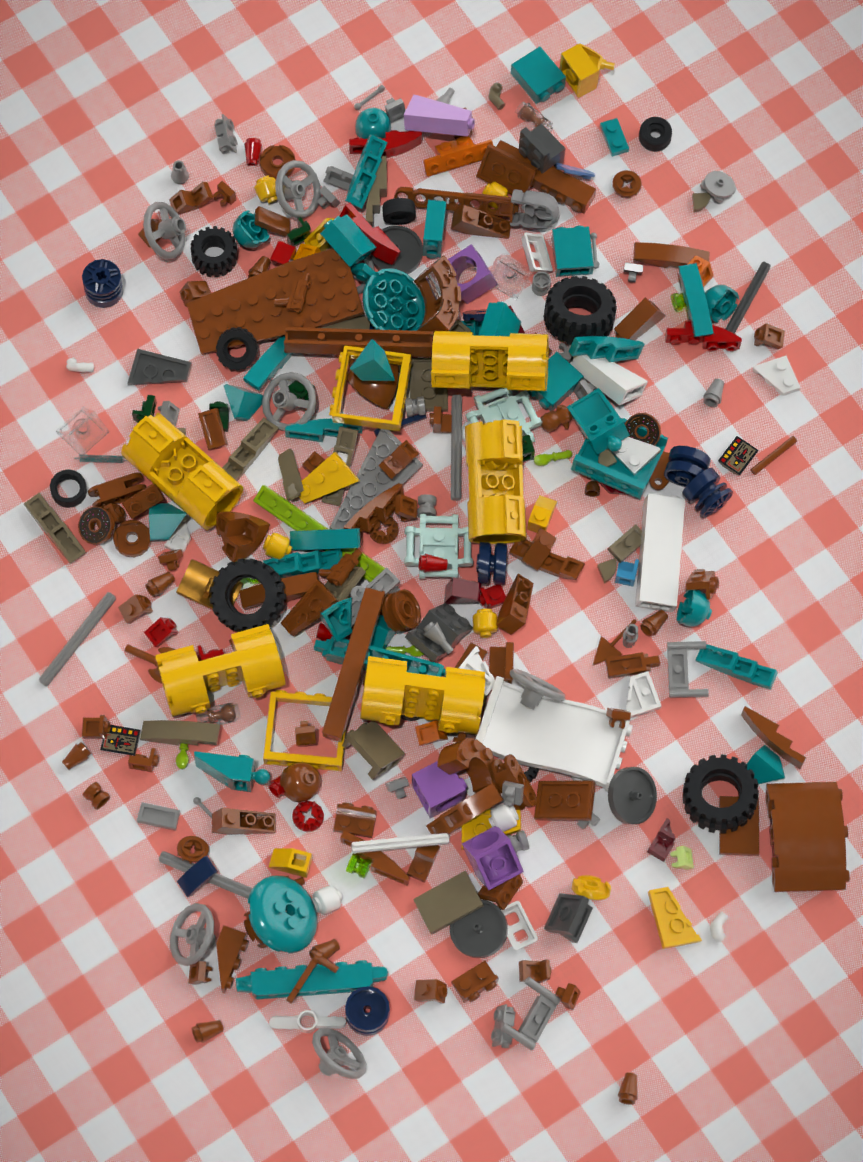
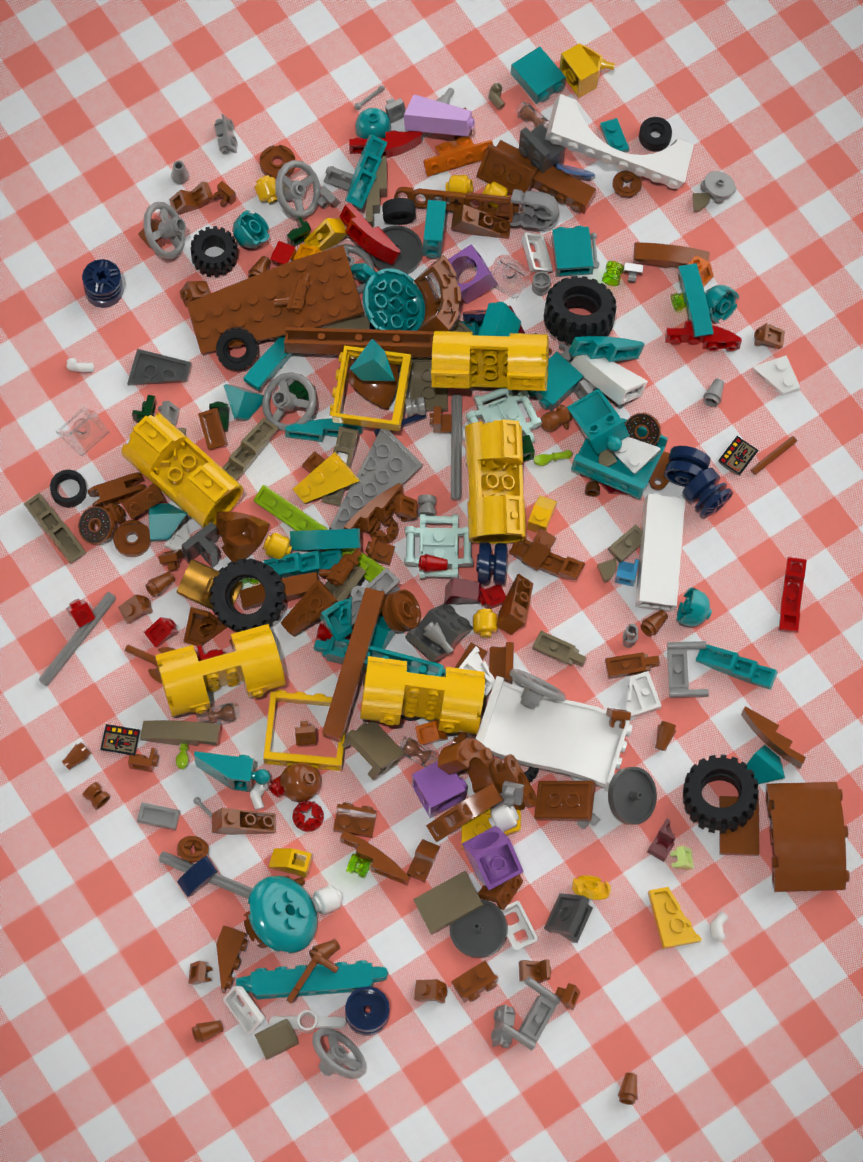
(80, 612): none -> red bracket
(92, 458): teal piece -> none
(95, 728): dark orange bracket -> none
(195, 935): light grey piece -> none
(202, 544): none -> dark grey bracket
(202, 627): none -> dark orange slope
(241, 1012): none -> white piece
(252, 151): red cone -> none
(256, 794): none -> white arm
(272, 221): dark orange tile -> none
(276, 1039): none -> dark tan piece
(291, 477): dark tan piece -> none
(347, 240): teal brick -> none
(380, 551): none -> dark orange bracket
(397, 786): light grey tile -> none
(399, 459): dark orange slope -> none
(400, 843): white axle -> none
(411, 749): none -> clear piece
(413, 650): lime piece -> none
(460, 184): none -> yellow head
(519, 841): light grey wheel -> none
(558, 649): none -> dark tan hinge
(571, 131): none -> white arch
(607, 650): dark orange piece -> none
(612, 274): none -> clear neon green wheel
(639, 320): dark orange slope -> none
(664, 735): none -> dark orange cone
(703, 580): dark orange bracket -> none
(748, 297): dark grey axle -> none
(792, 594): none -> red slope

